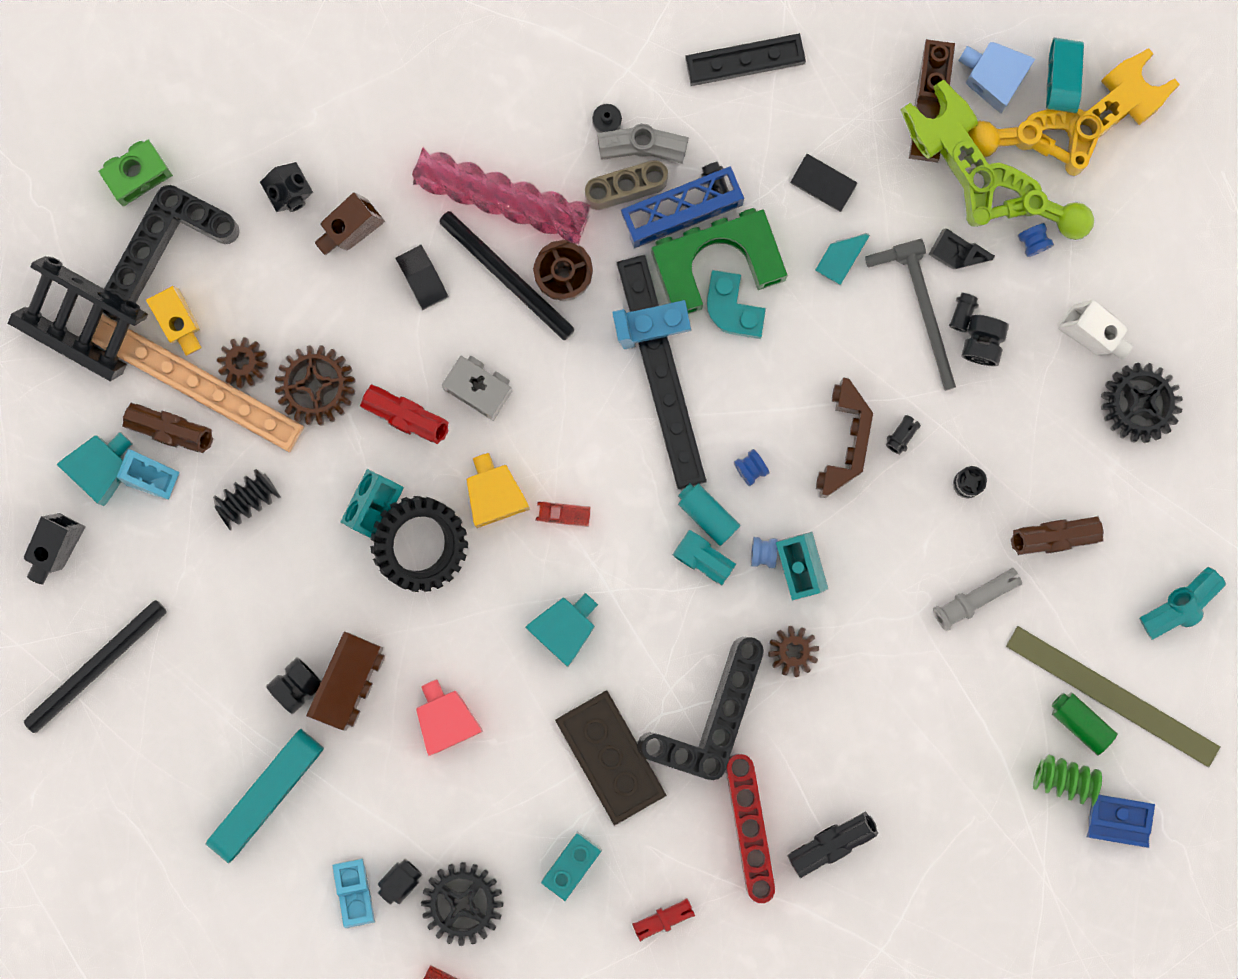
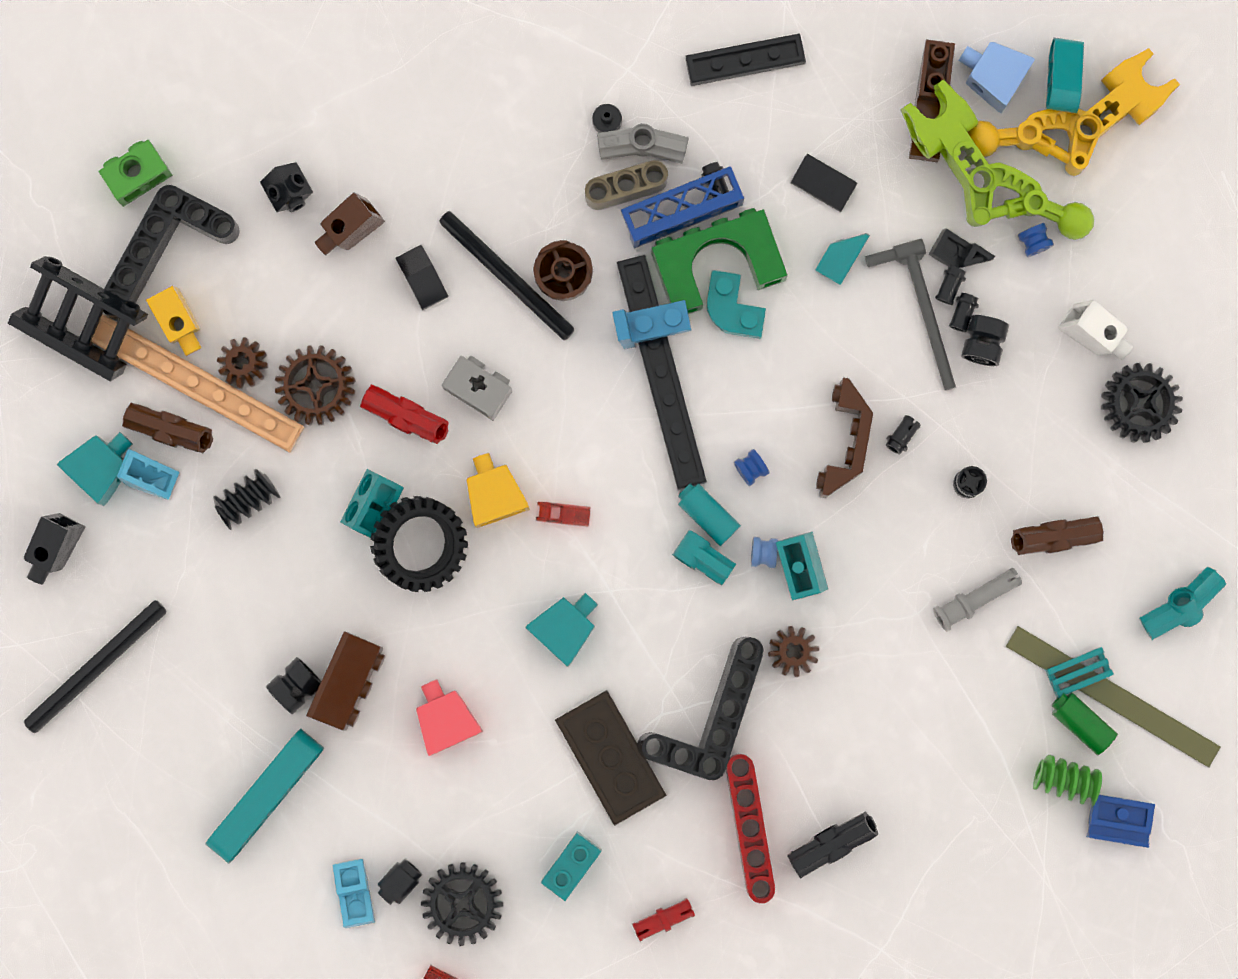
(498, 195): clear pink piece -> none
(950, 284): none -> black pin
(1103, 662): none -> teal tile

